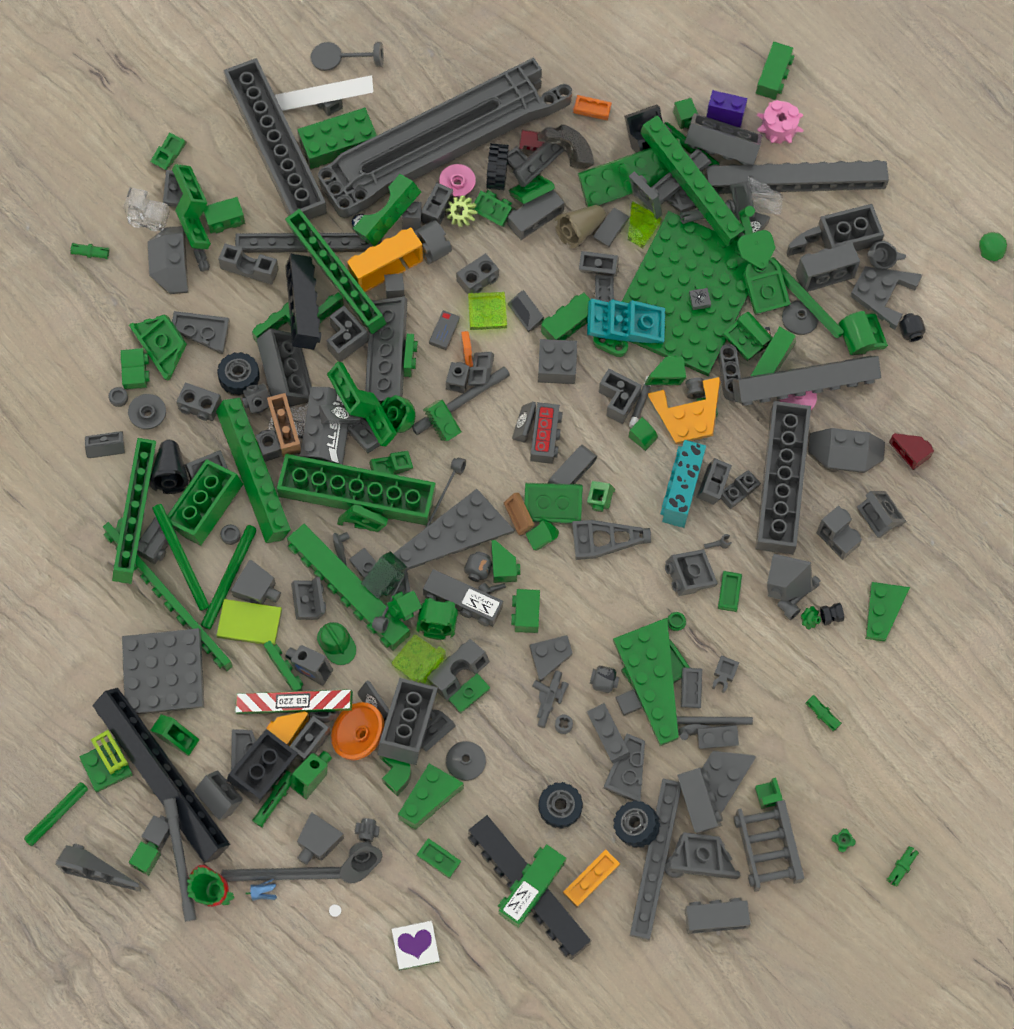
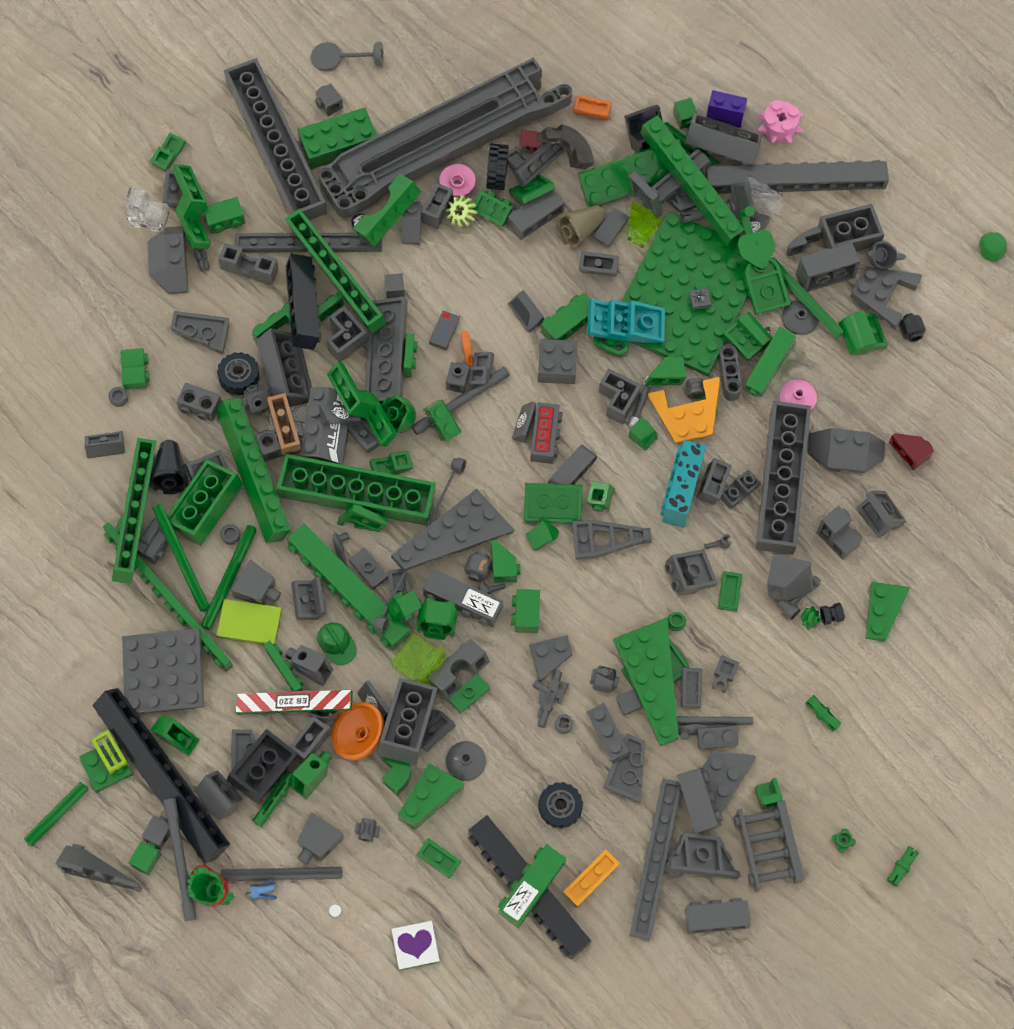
(89, 251): green pin -> none
(143, 404): dark grey dish -> none
(161, 343): green wing -> none
(288, 726): light orange slope -> none
(325, 93): white sticker -> none
(360, 862): dark grey piece -> none
(383, 259): light orange piece -> none
(384, 575): clear green brick -> none
(433, 241): dark grey brick -> none
(474, 272): dark grey brick -> none
(487, 310): clear neon green plate -> none
(519, 514): medium nougat tile -> none
(604, 287): dark grey plate -> none
(648, 826): black wheel -> none
(775, 71): green brick -> none
(805, 379): dark grey brick -> none

